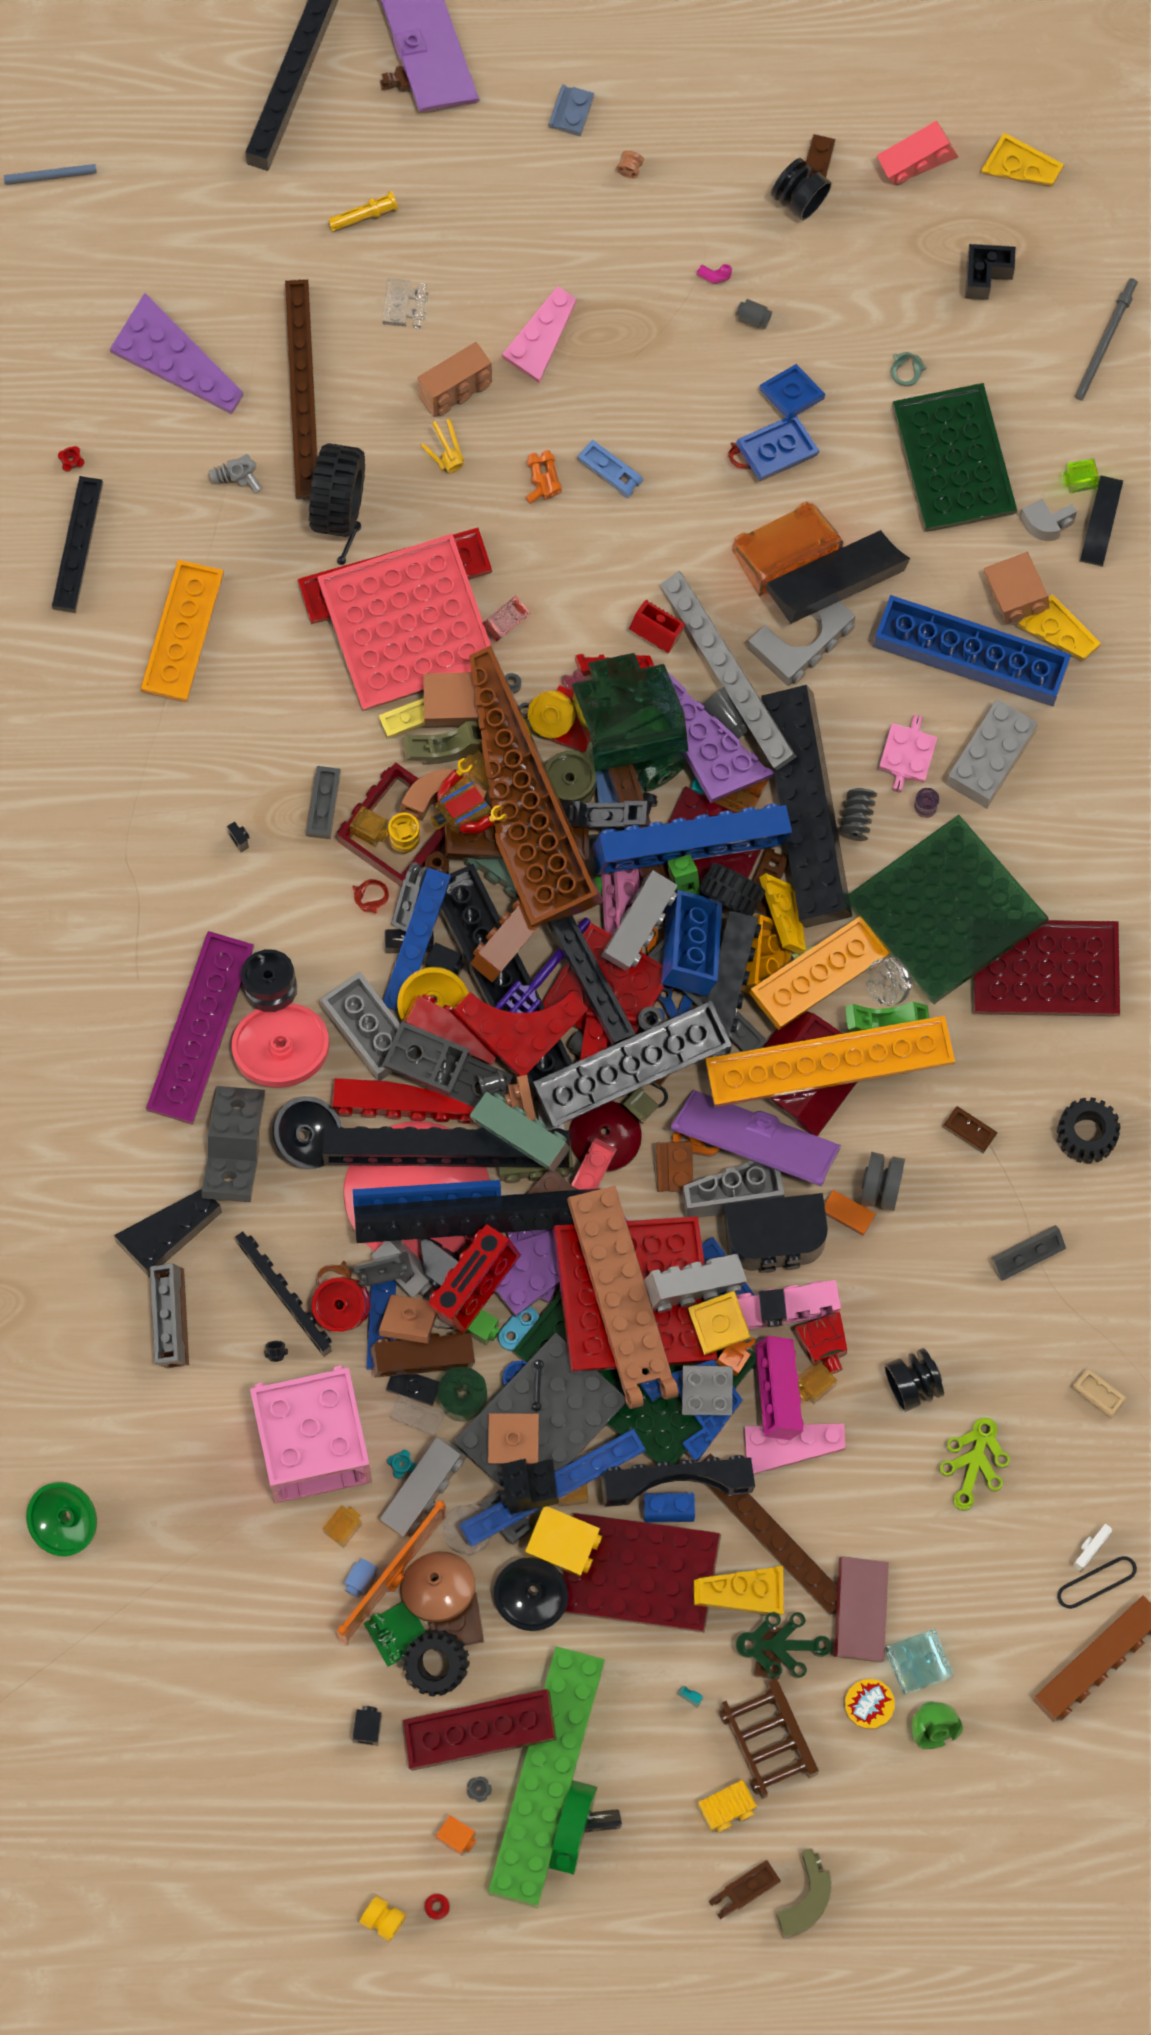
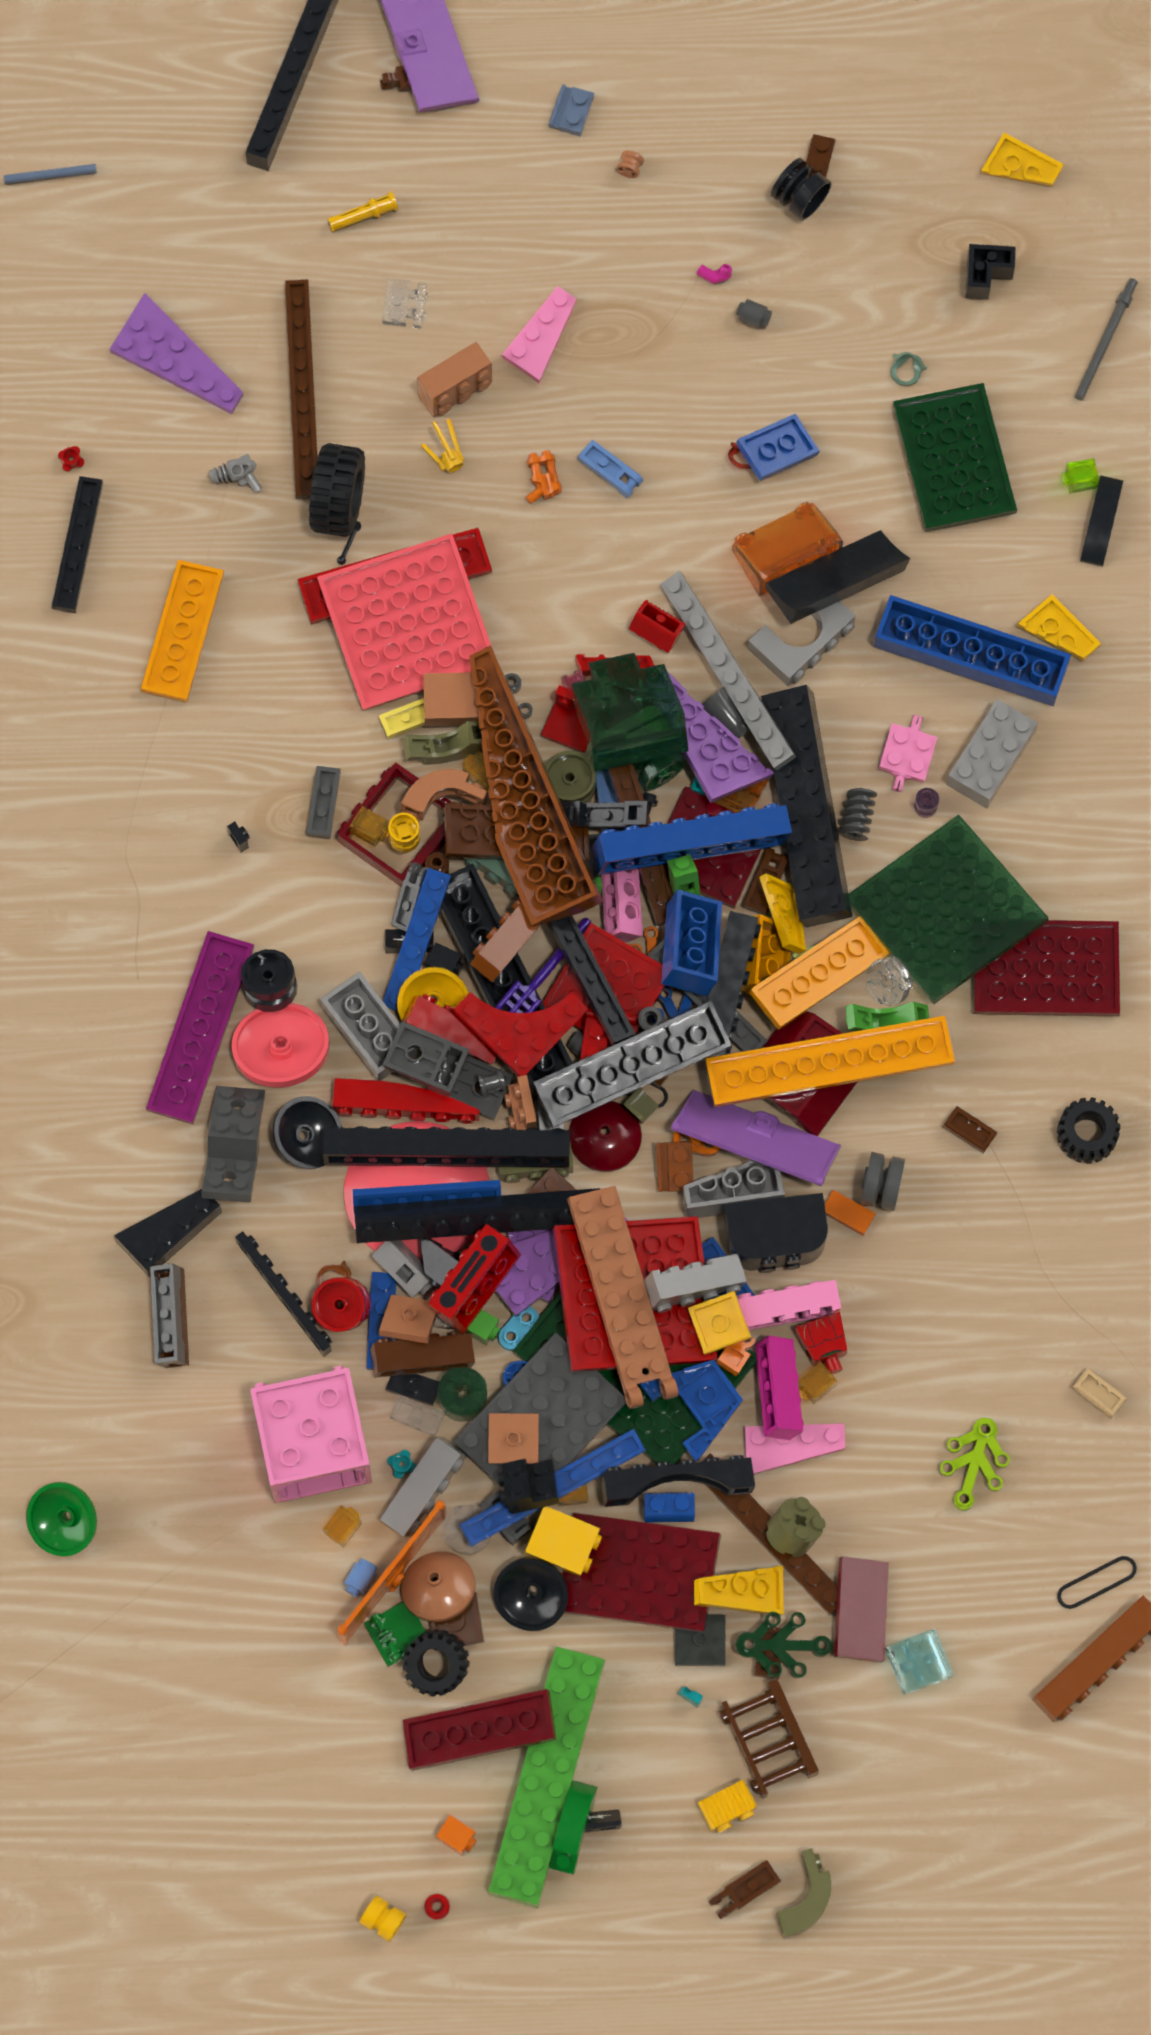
(275, 1351): black plate -> none
(367, 1726): black brick -> none
(374, 905): clear red piece -> none
(384, 1269): dark grey hinge -> none
(463, 806): torso -> none
(474, 1784): dark grey plate -> none
(506, 618): clear red tile -> none
(519, 1131): sand green brick -> none
(536, 1406): black hinge -> none
(551, 714): yellow tile -> none
(594, 1165): coral brick -> none
(639, 921): light grey wedge -> none
(702, 1648): none -> pearl dark grey plate
(707, 1390): light grey hinge -> none
(732, 889): black tyre -> none
(773, 1307): black brick -> none
(792, 391): blue plate -> none
(795, 1527): none -> olive brick
(869, 1704): tile -> none
(917, 153): coral wedge -> none
(918, 1378): black wheel -> none
(934, 1724): bright green cylinder -> none
(1016, 588): nougat brick -> none
(1028, 1253): dark grey plate -> none
(1045, 525): light grey brick -> none
(1091, 1547): white plate -> none

